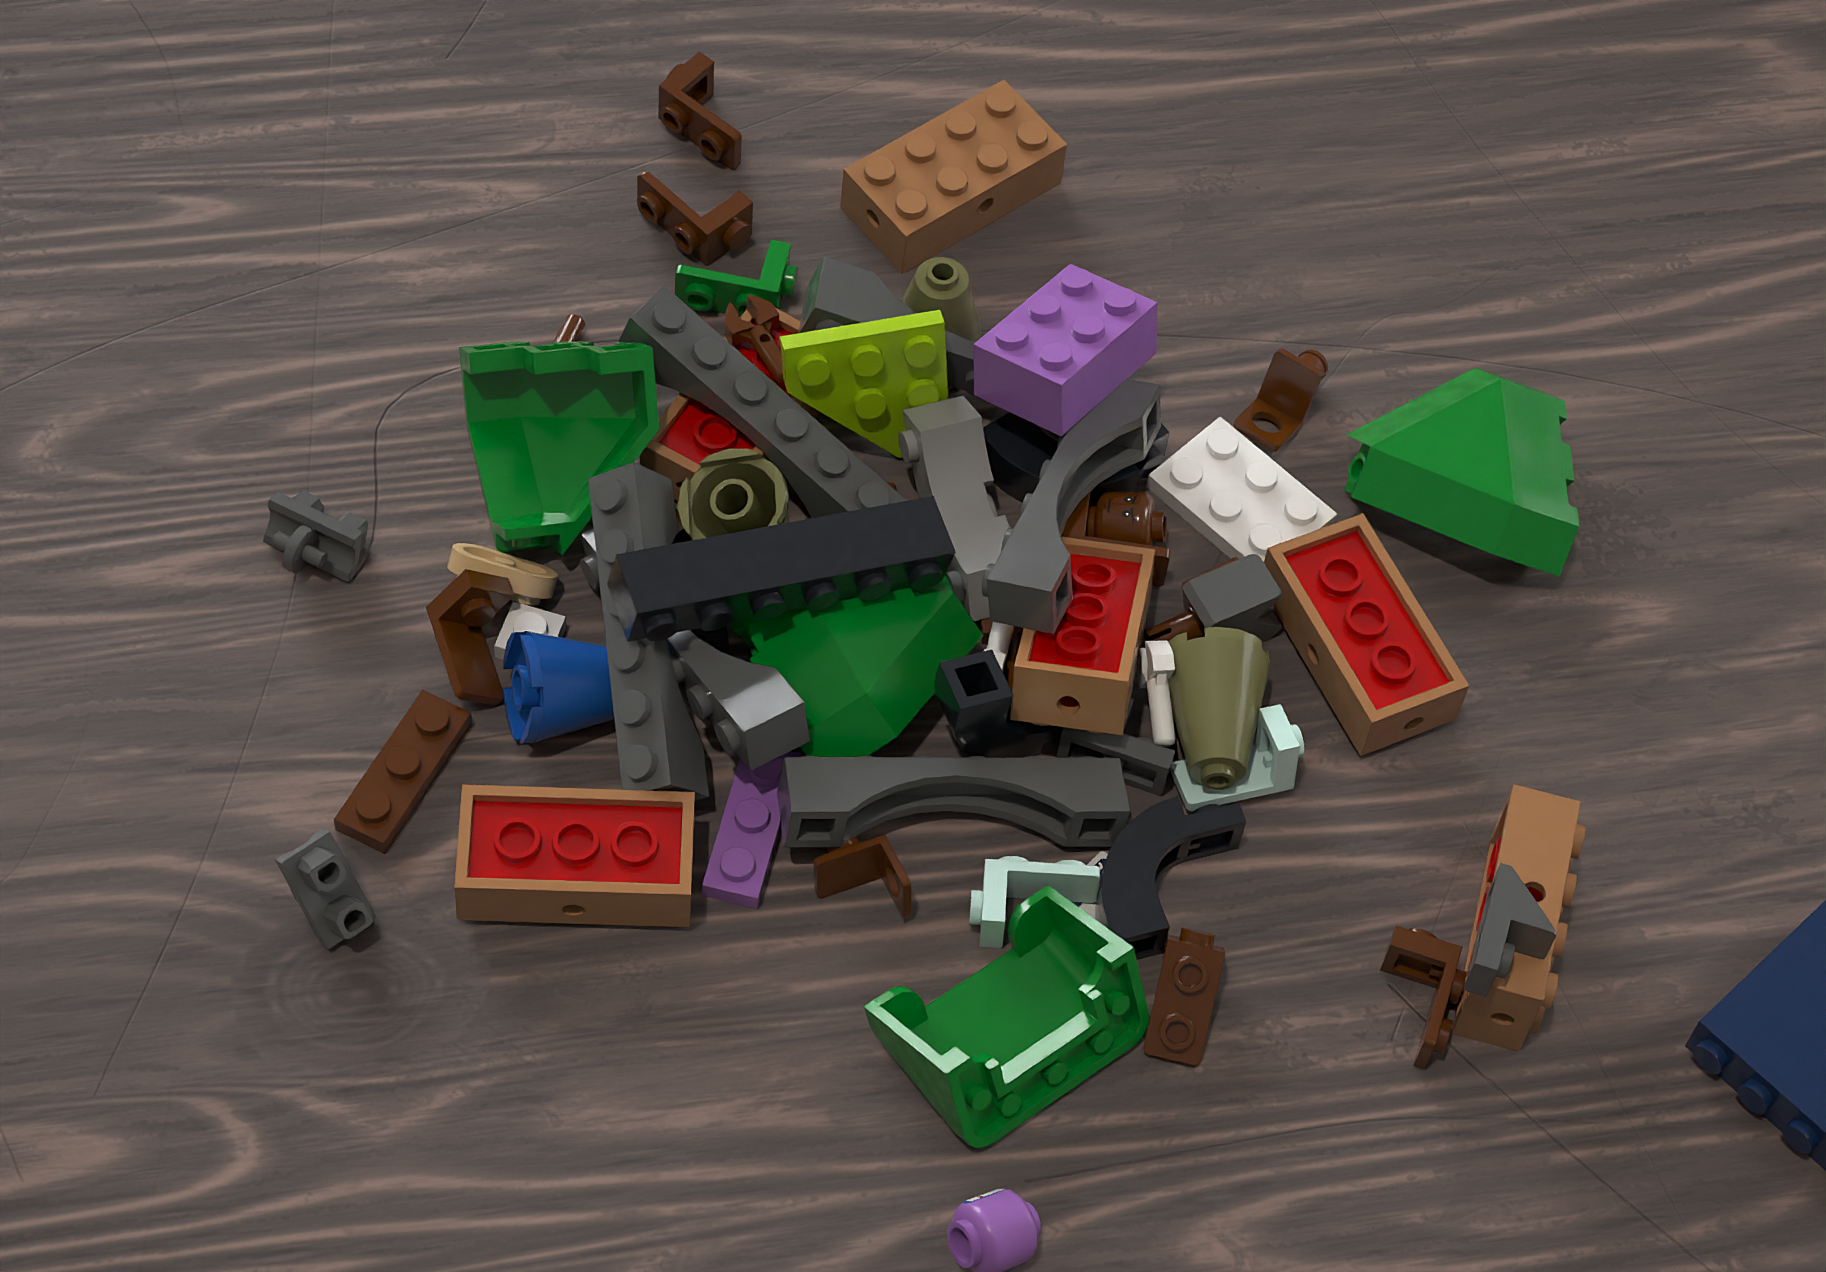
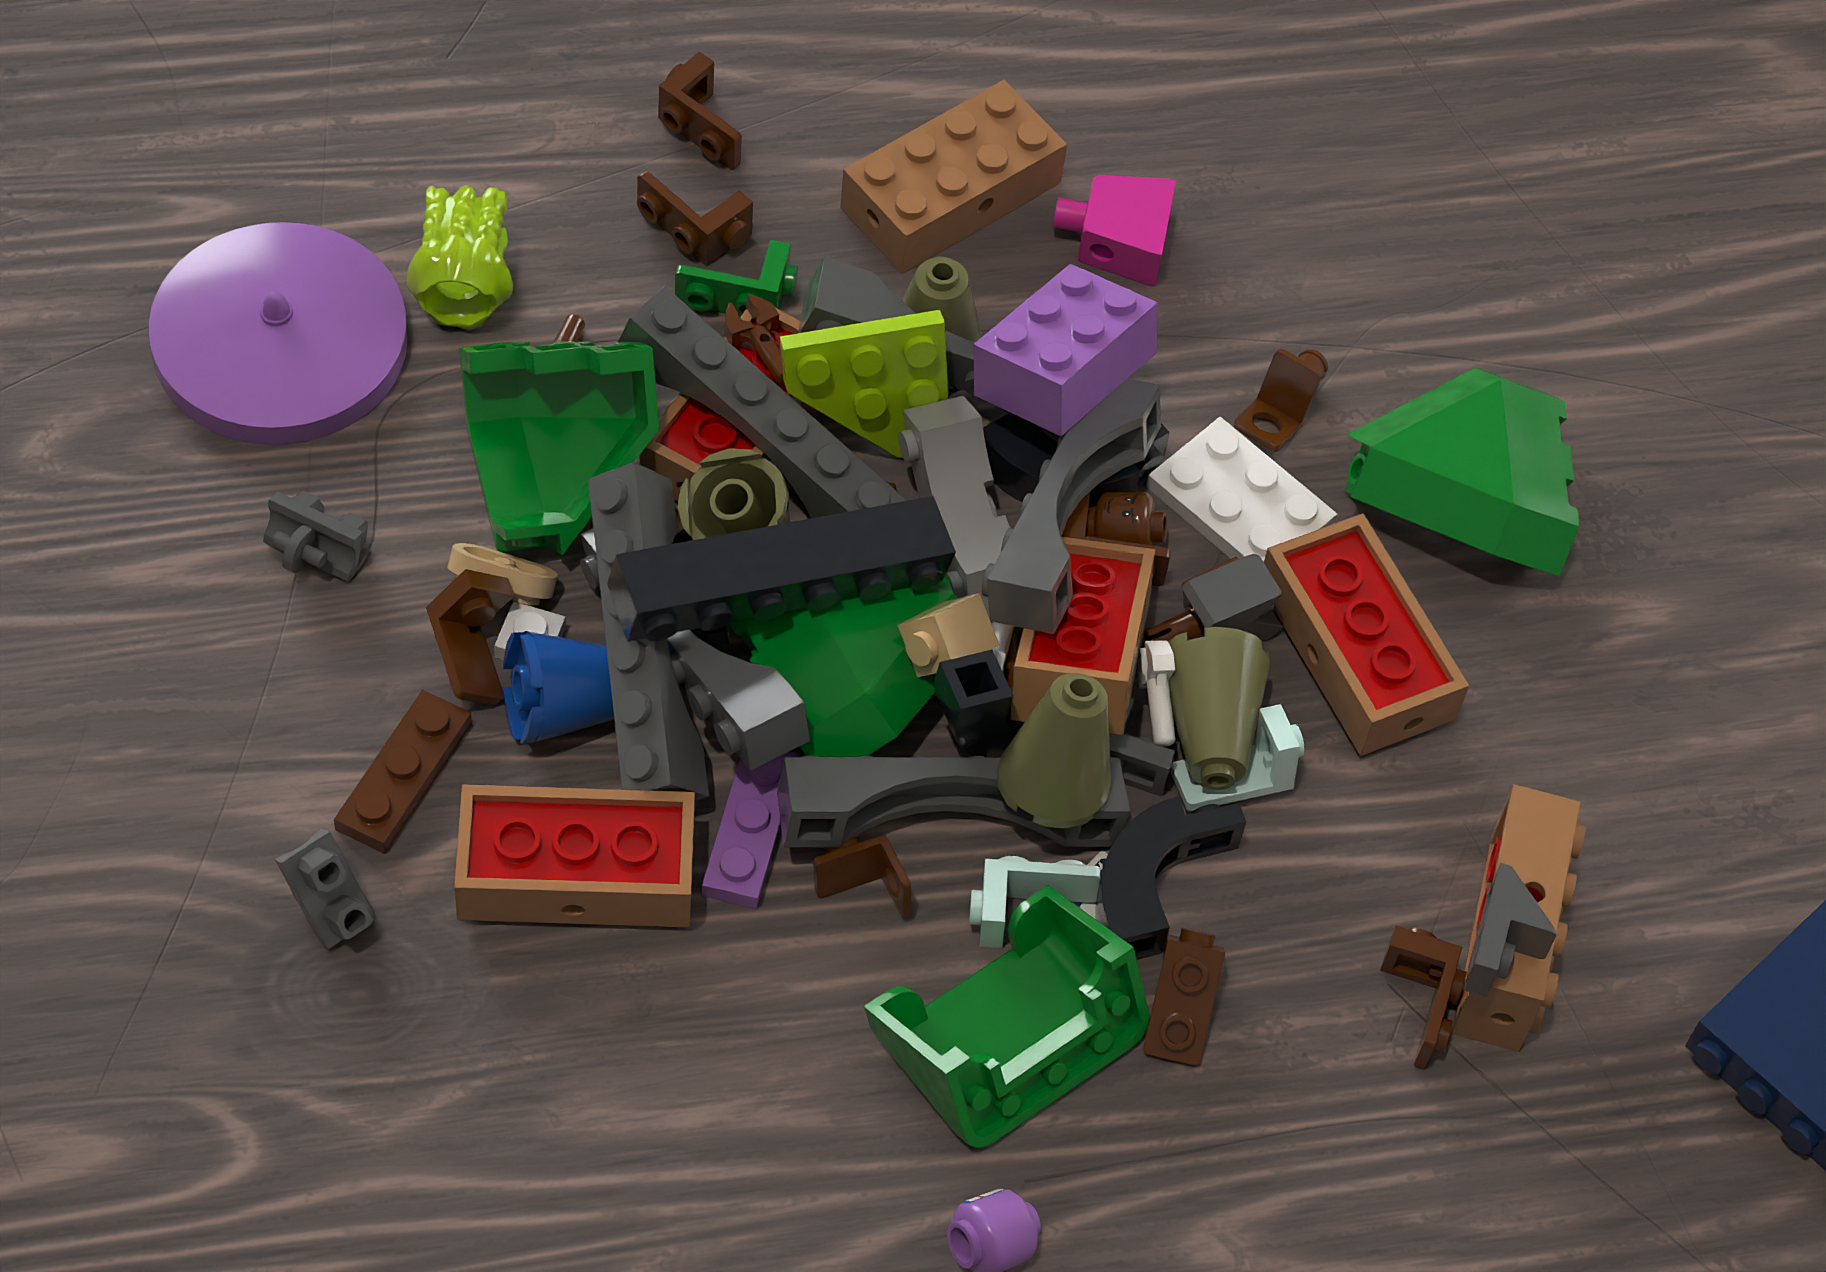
(278, 333): none -> medium lavender container
(461, 264): none -> lime piece
(947, 633): none -> tan brick
(1060, 755): none -> olive cone
(1121, 224): none -> dark pink torso

